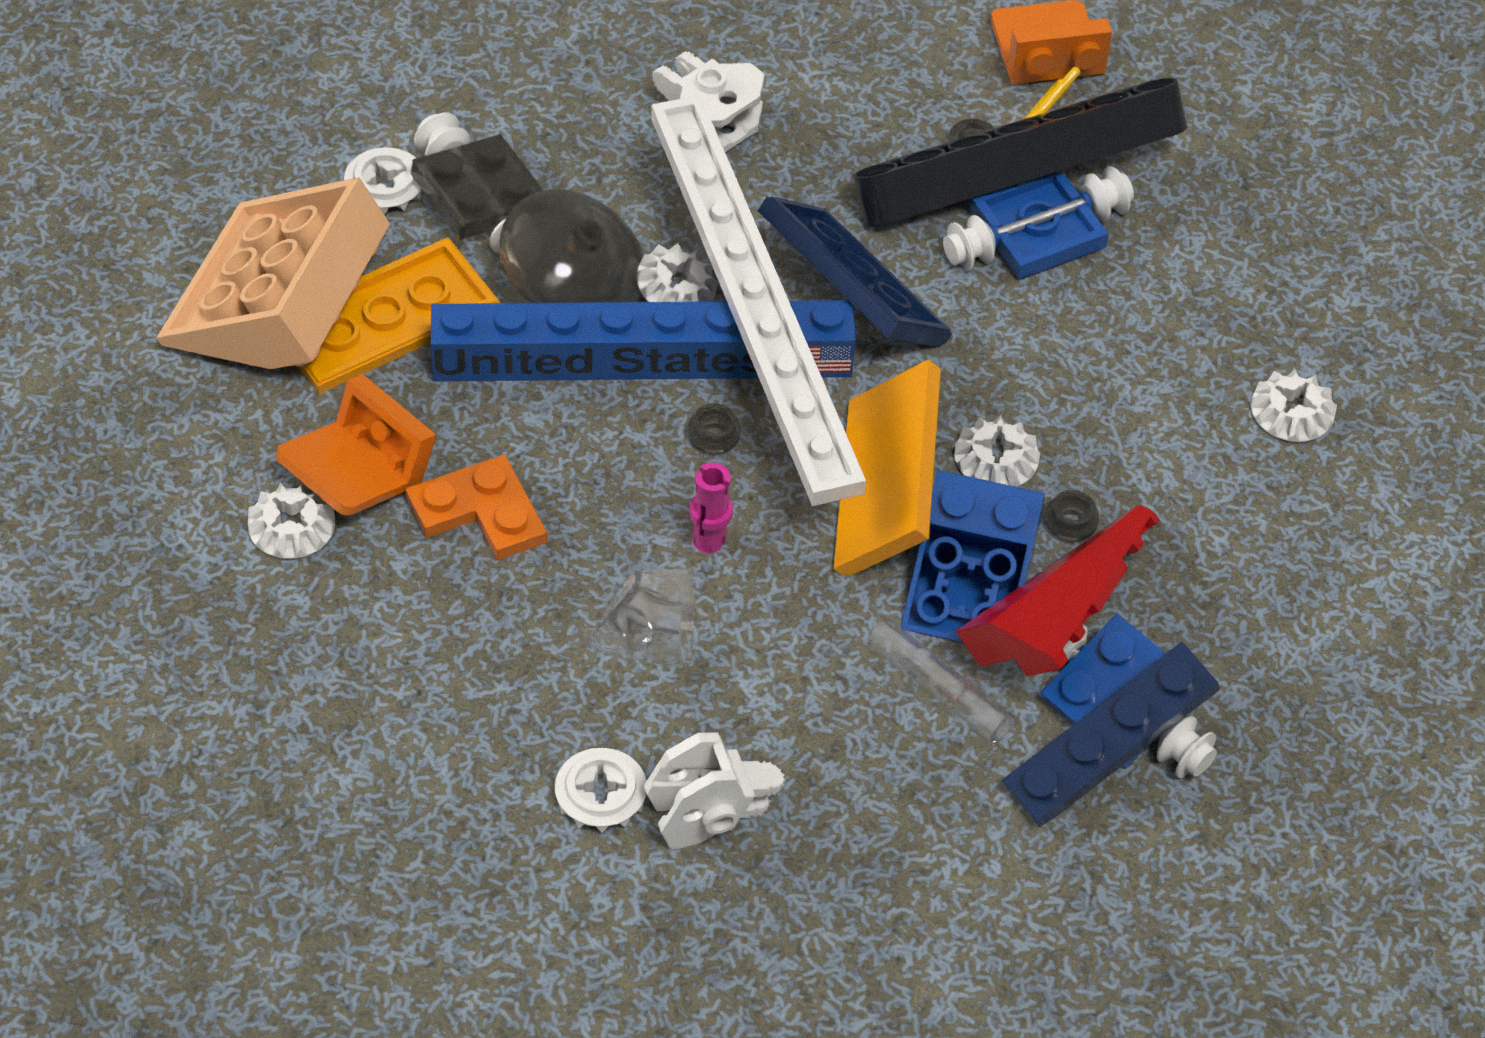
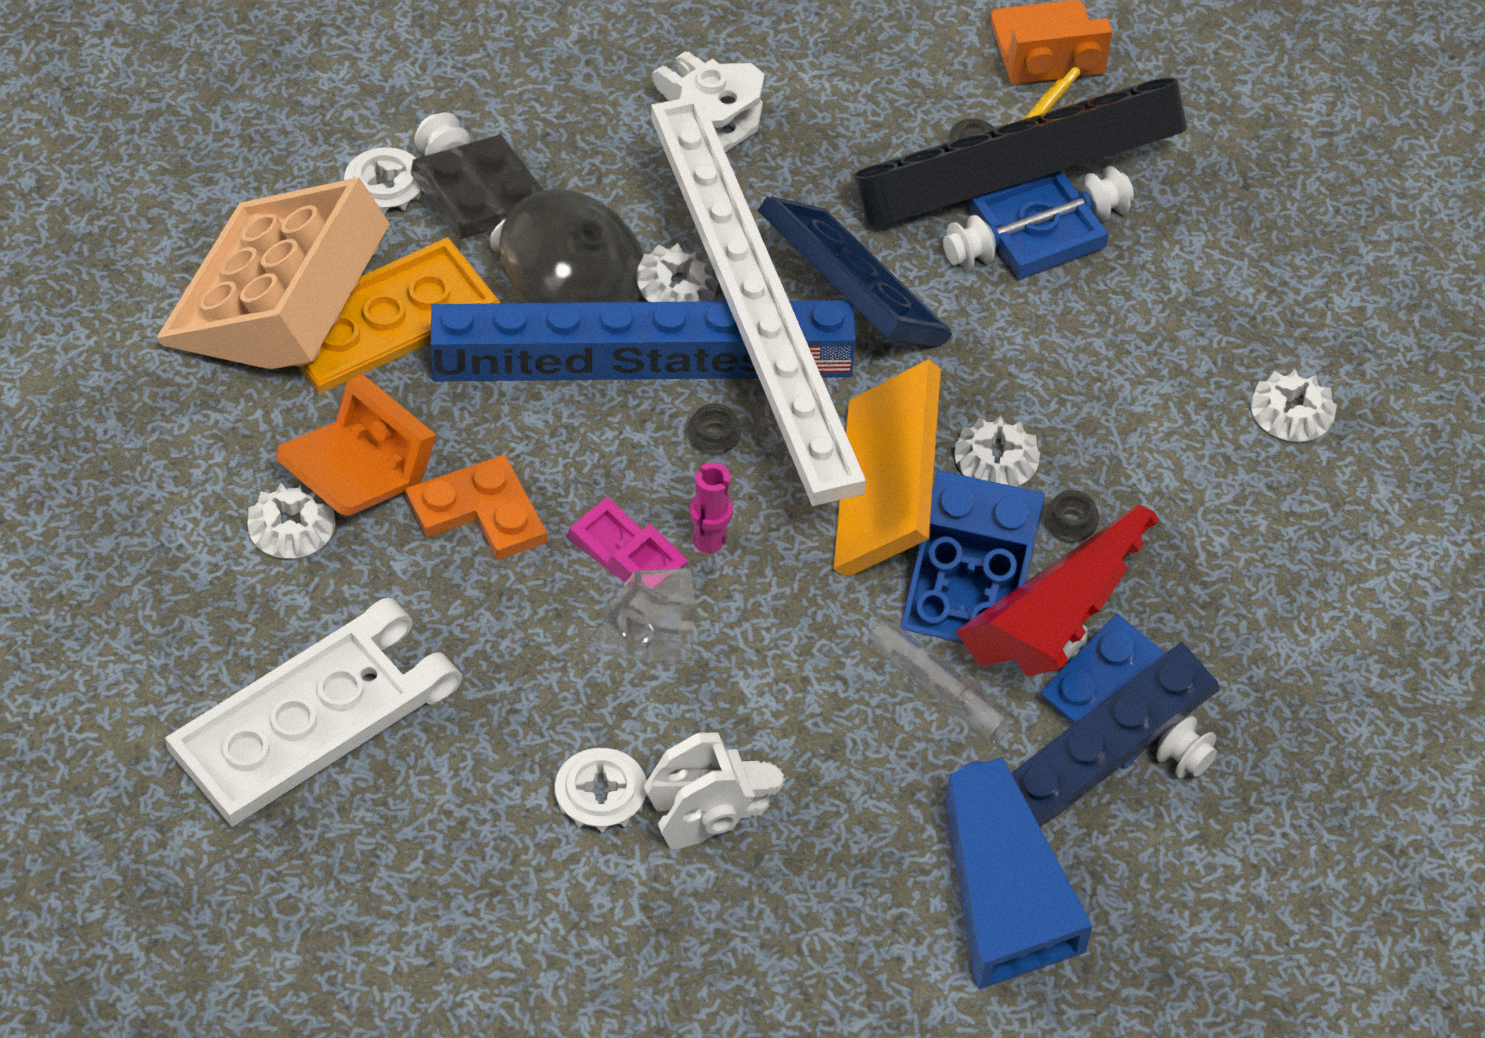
(307, 713): none -> white hinge
(621, 544): none -> dark pink slope
(1009, 880): none -> blue slope

